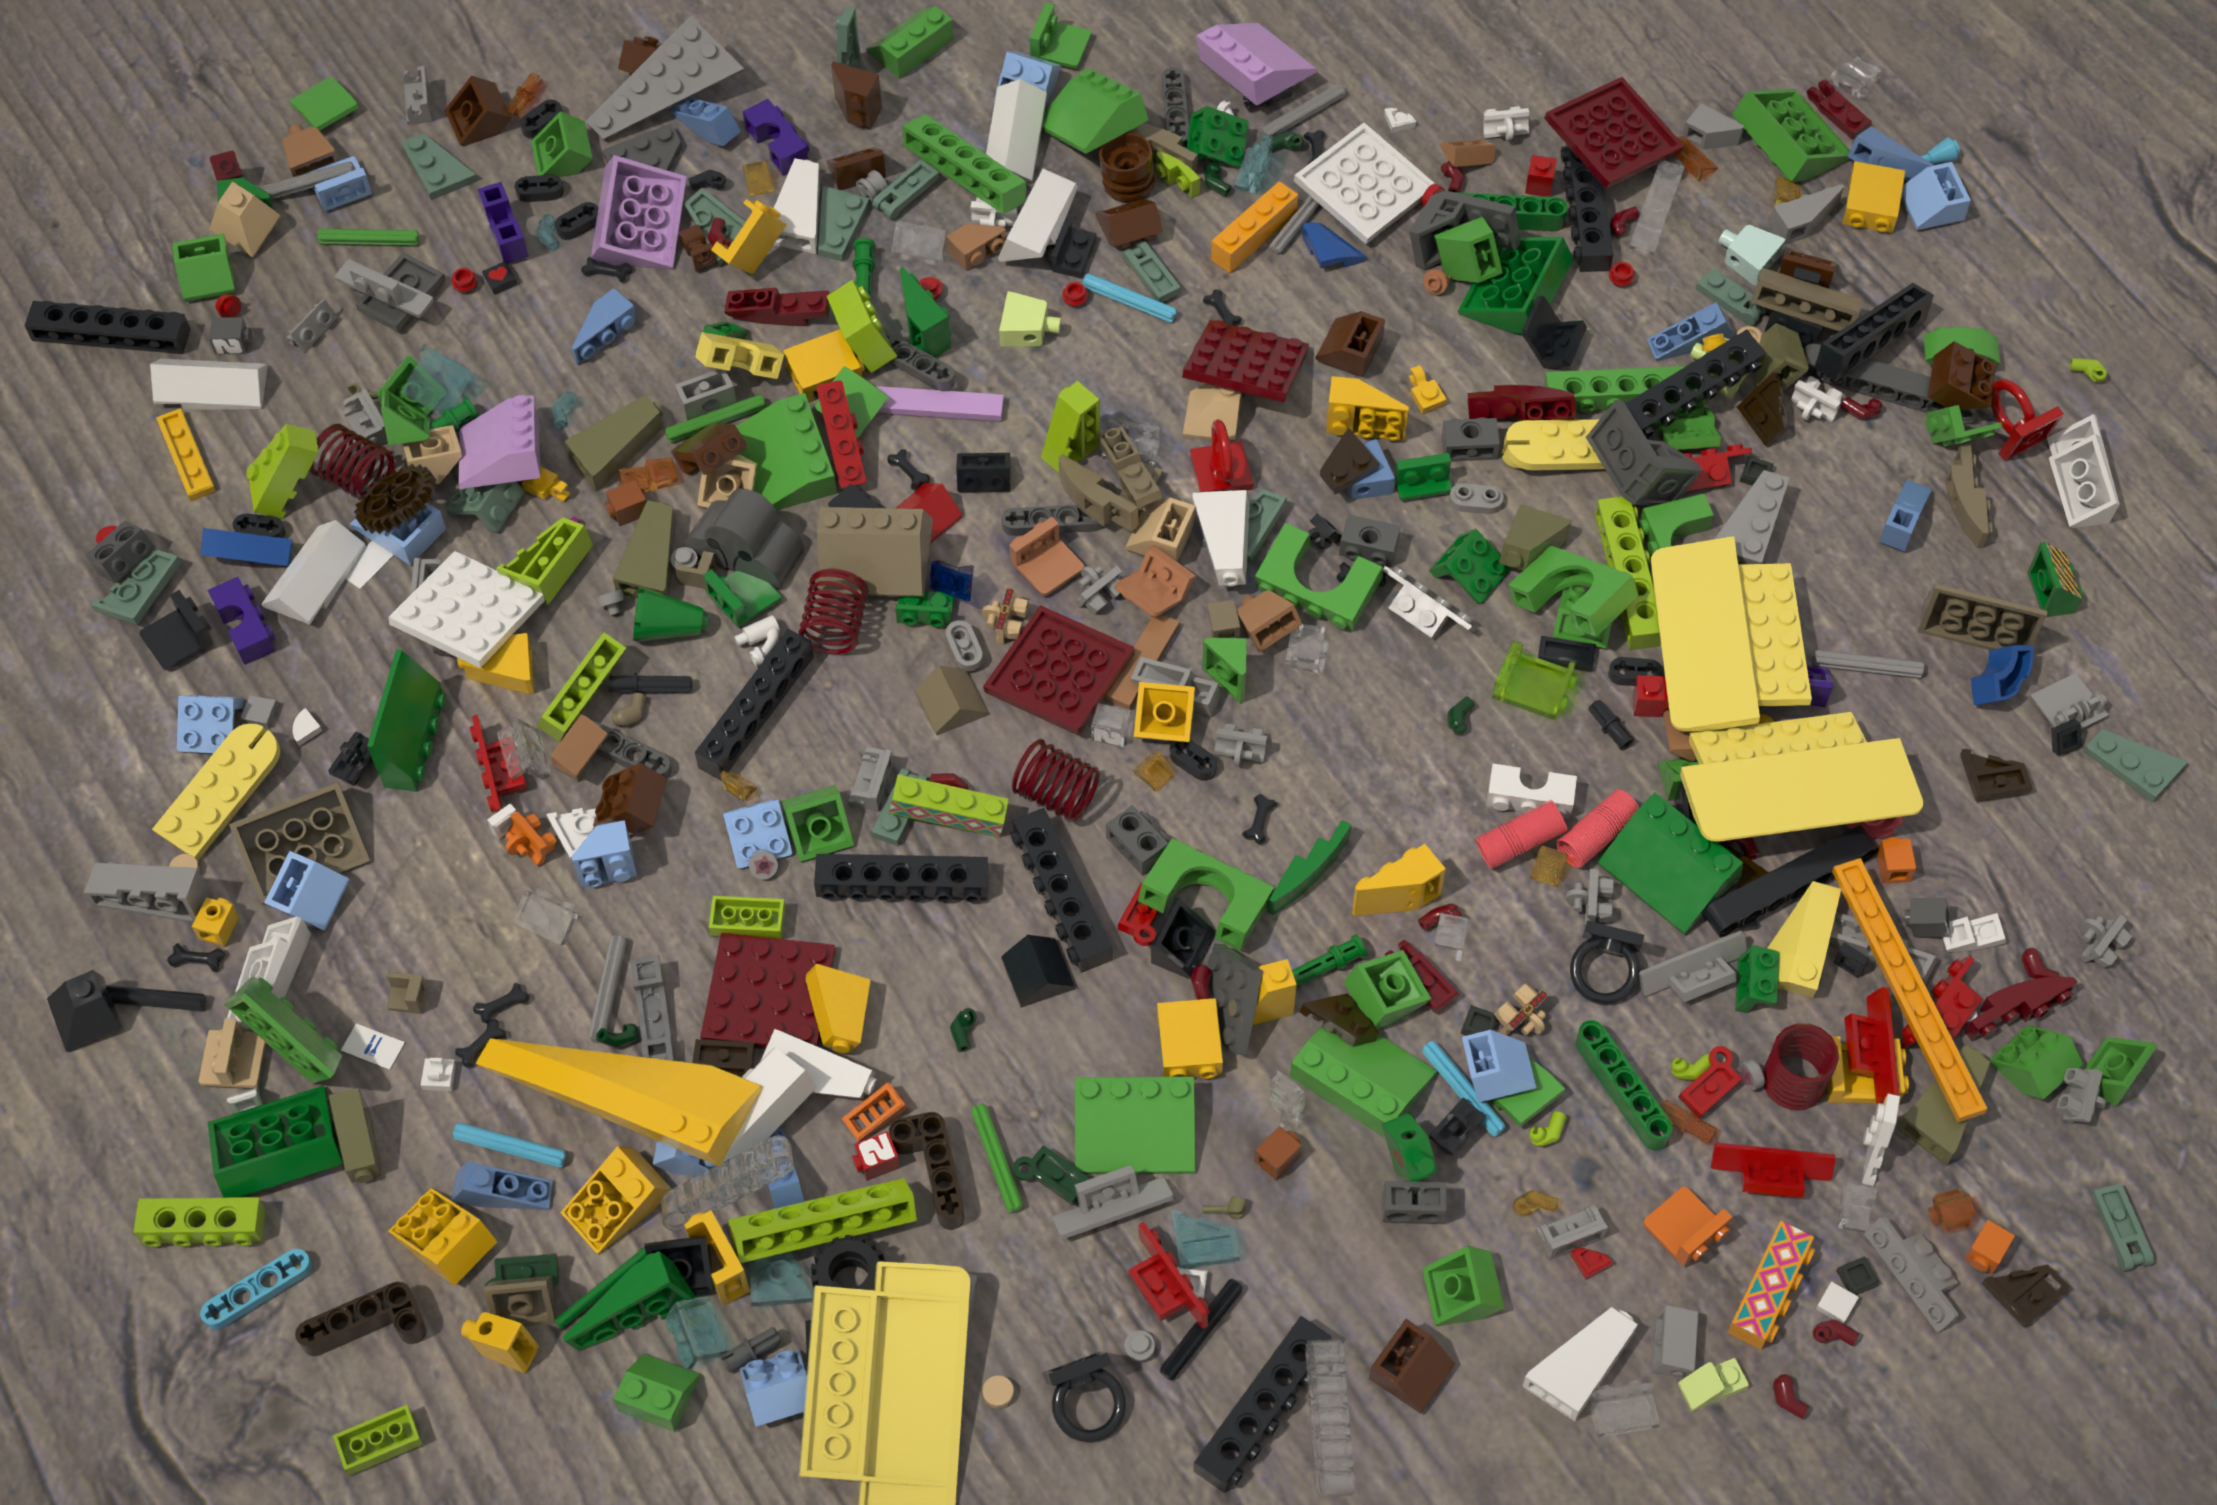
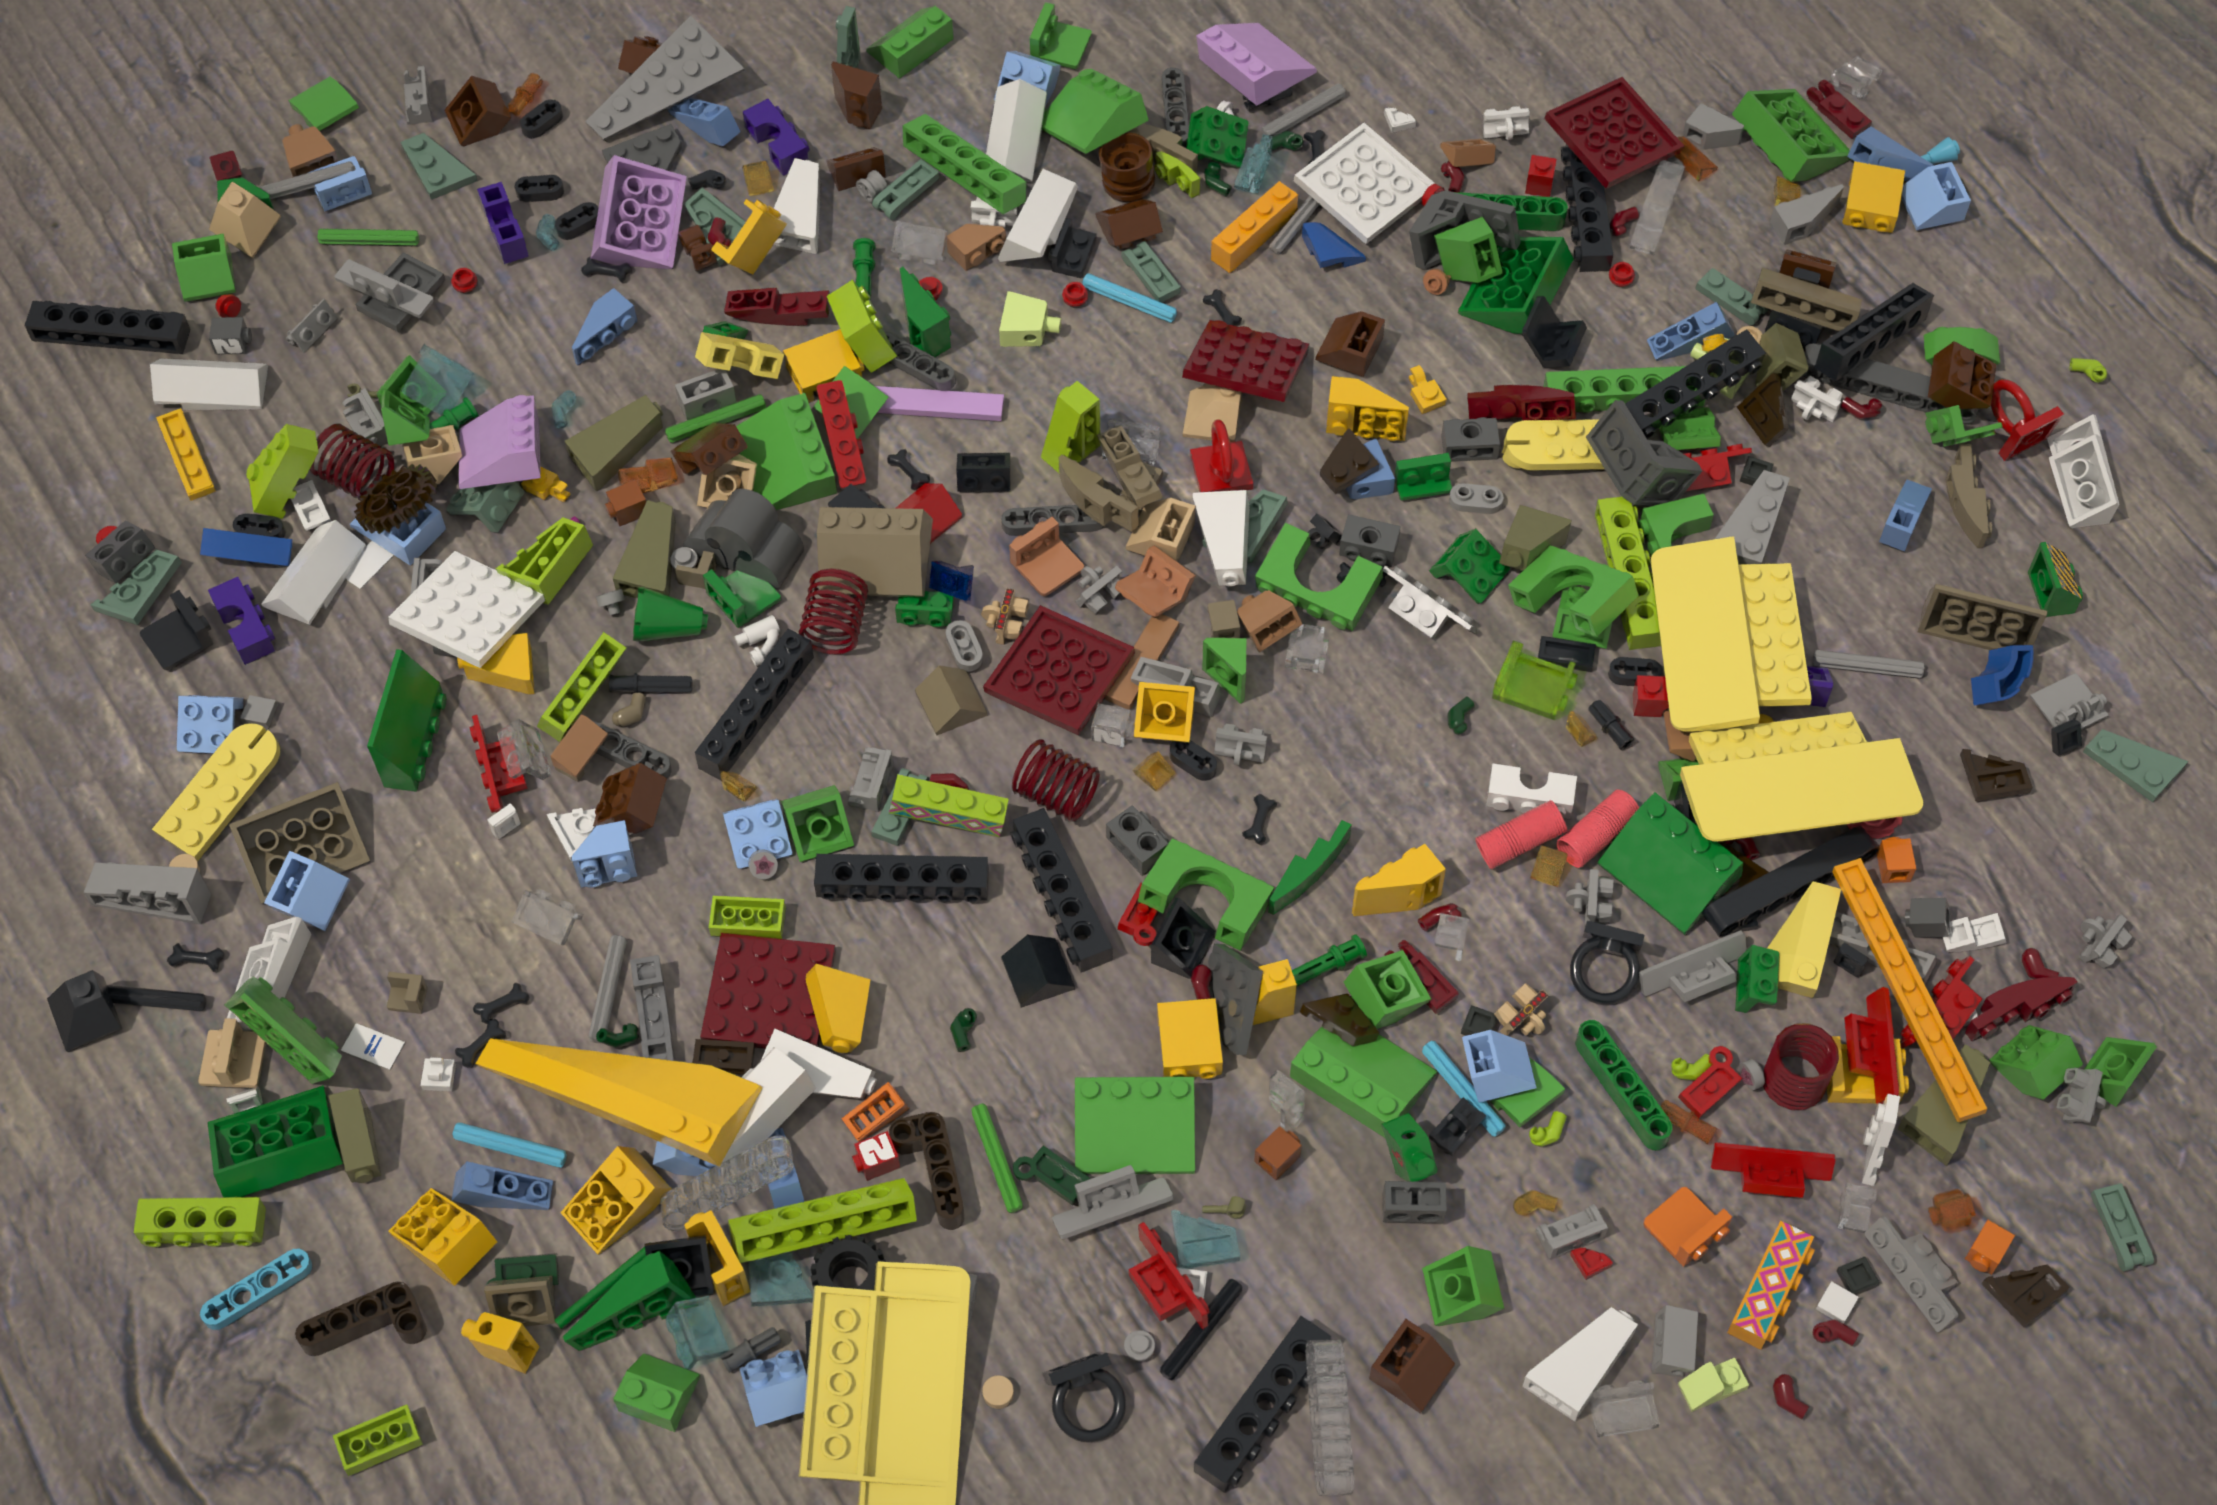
(215, 921): yellow brick -> none
(305, 727): white tile -> none
(309, 506): none -> white slope
(352, 759): black hips -> none
(499, 277): black tile -> none
(524, 839): orange hips -> none
(562, 146): bright green slope -> none
(839, 221): sand green wing -> none
(1579, 729): none -> clear yellow slope
(1751, 251): light aqua torso -> none

